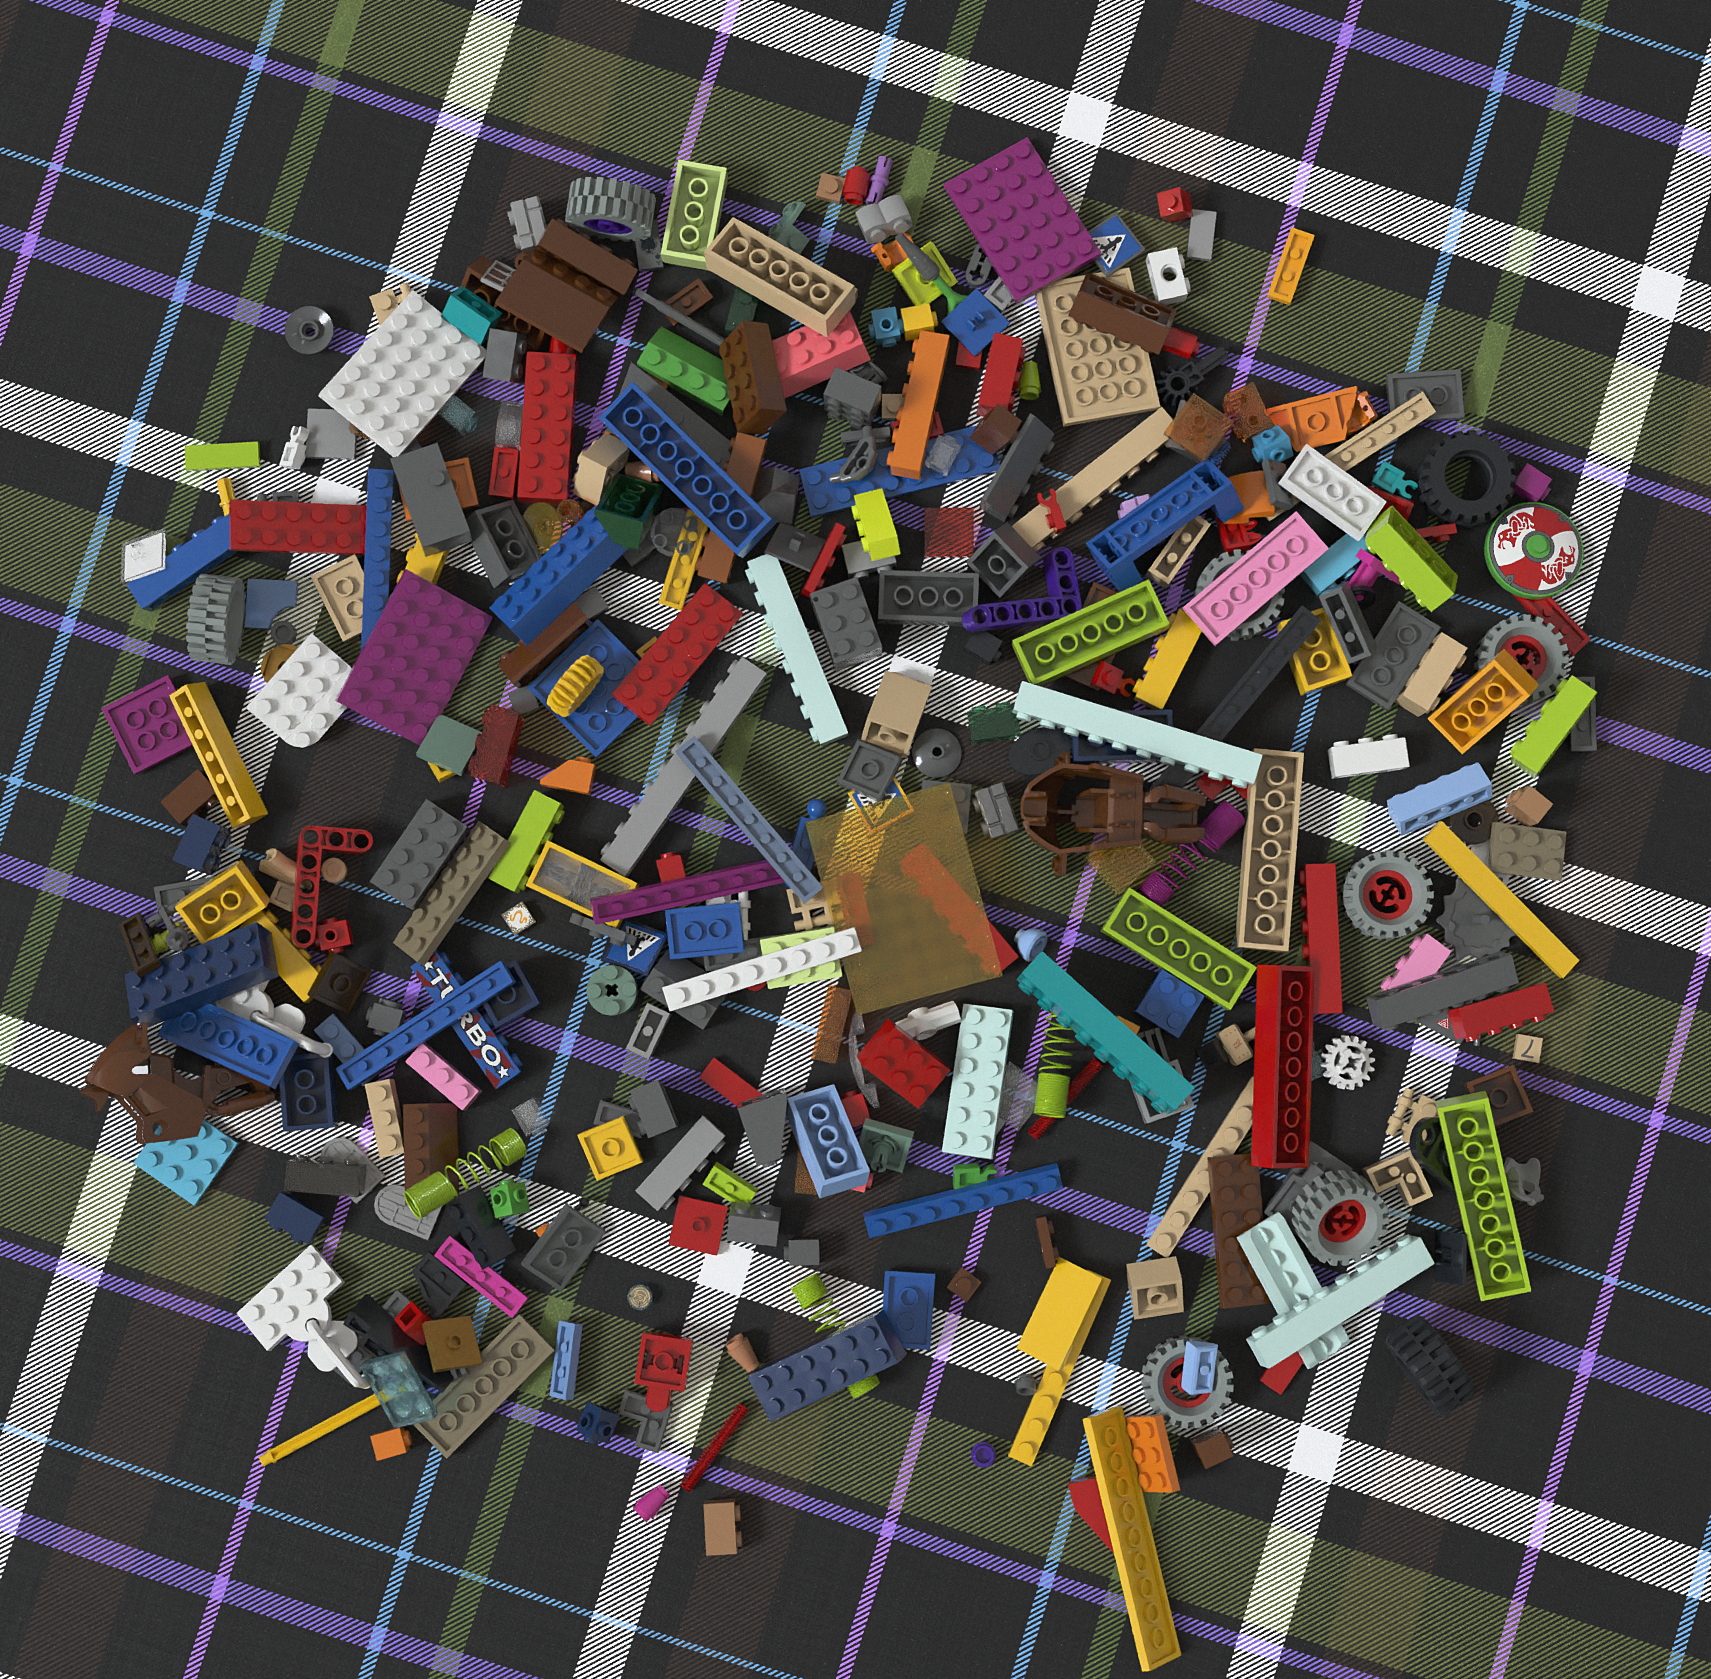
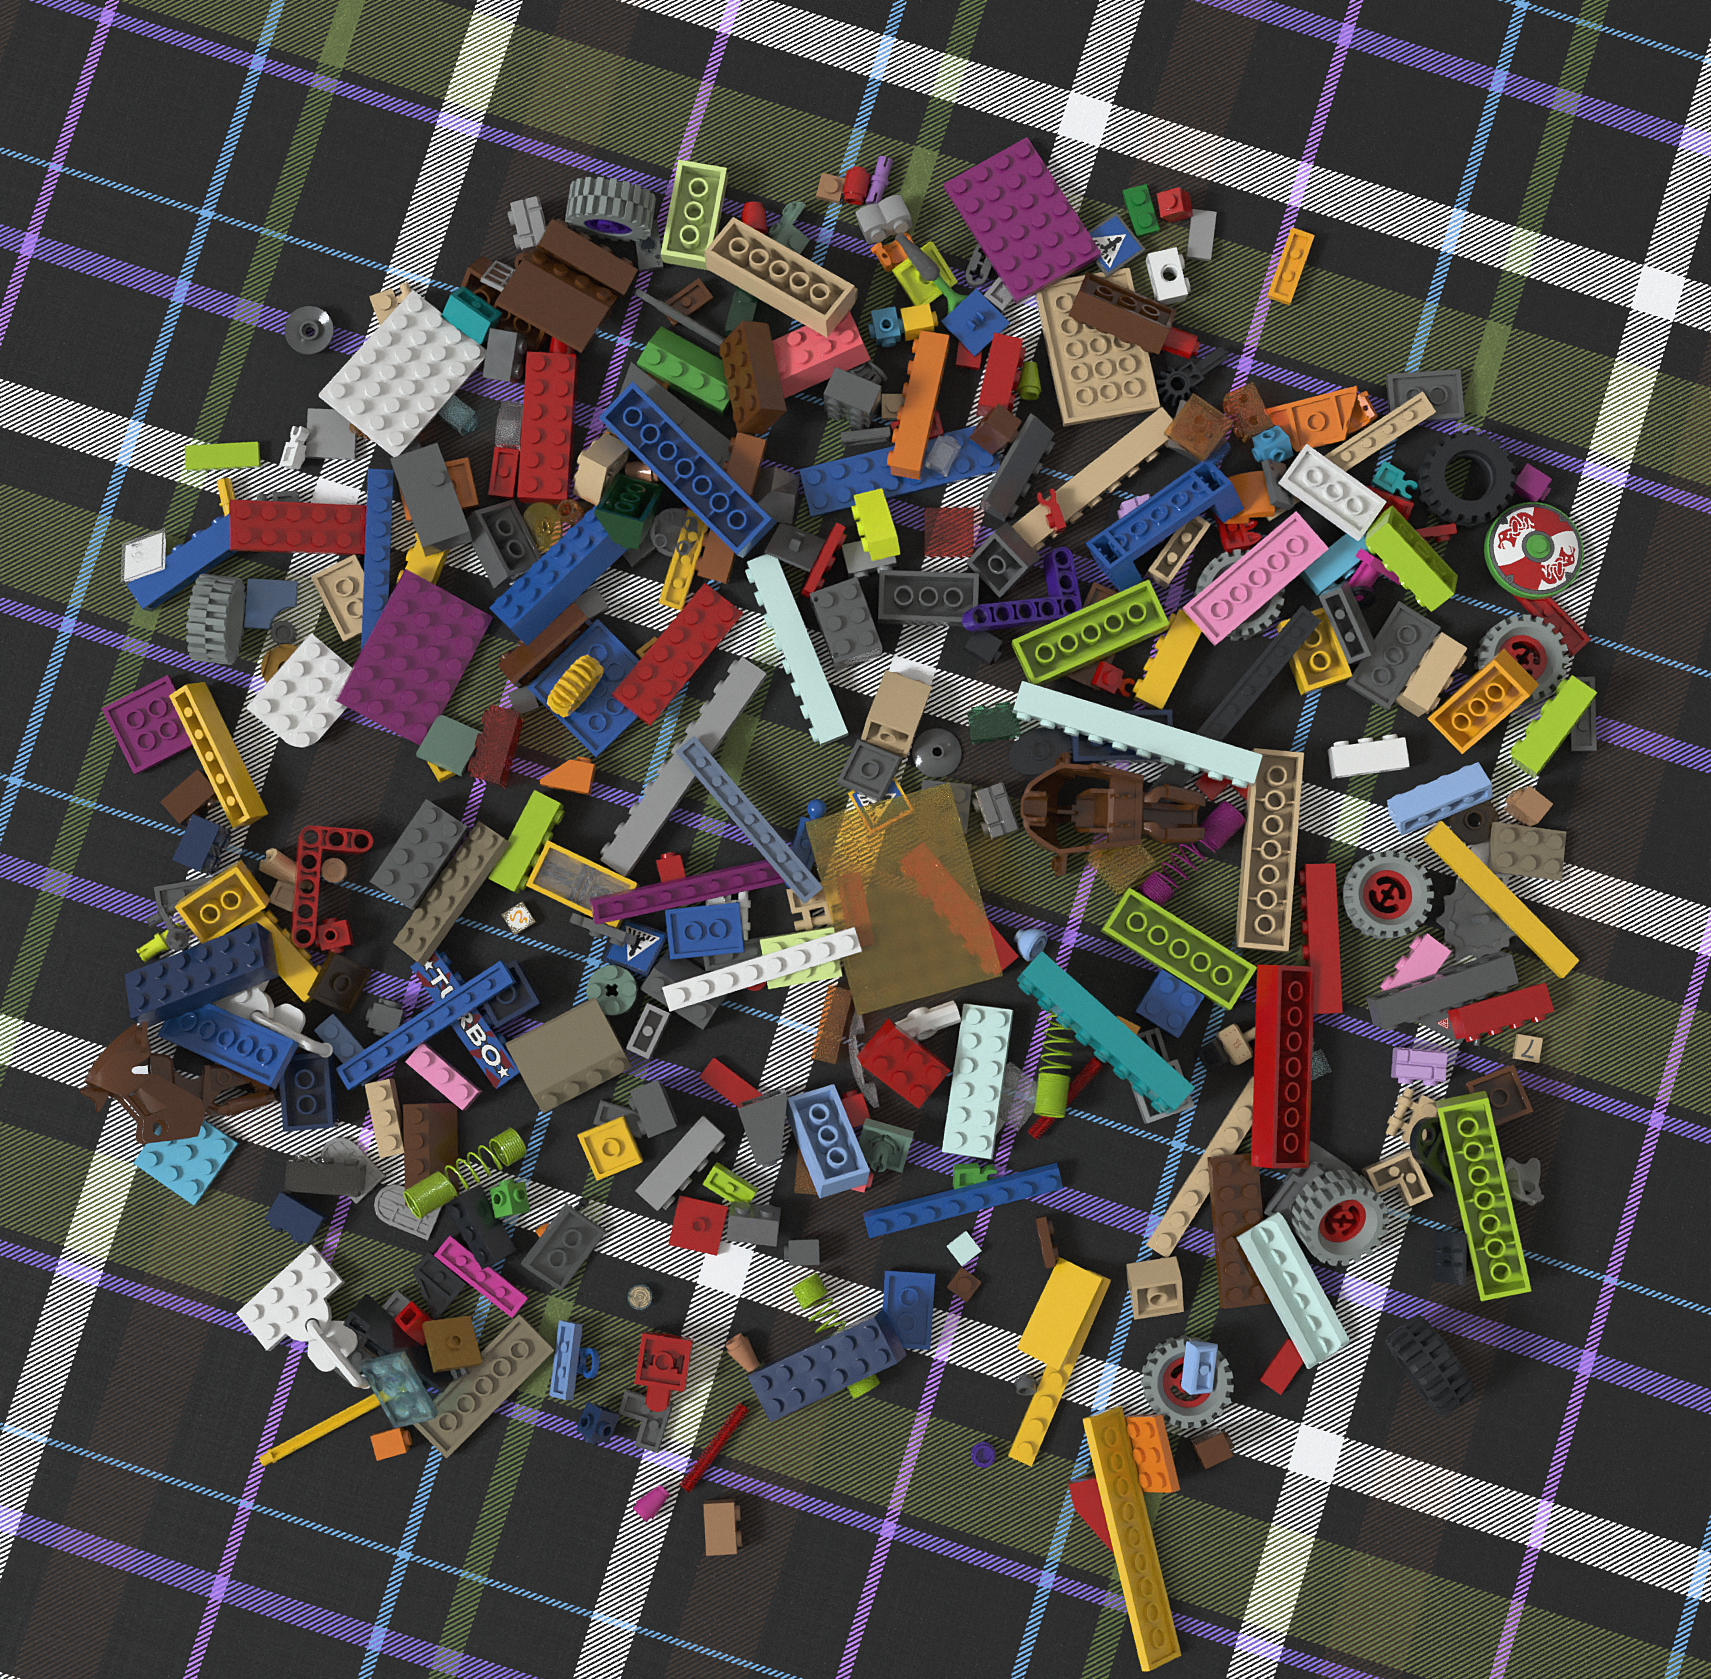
(140, 945): dark brown tile -> none
(531, 1117): clear brick -> none
(569, 1055): none -> dark tan slope
(582, 1368): none -> blue piece
(755, 216): none -> red brick
(860, 461): dark grey piece -> none
(963, 1248): none -> light aqua tile
(1141, 211): none -> green plate
(1339, 1301): light aqua brick -> none
(1357, 1065): white gear -> none
(1419, 1065): none -> lavender brick

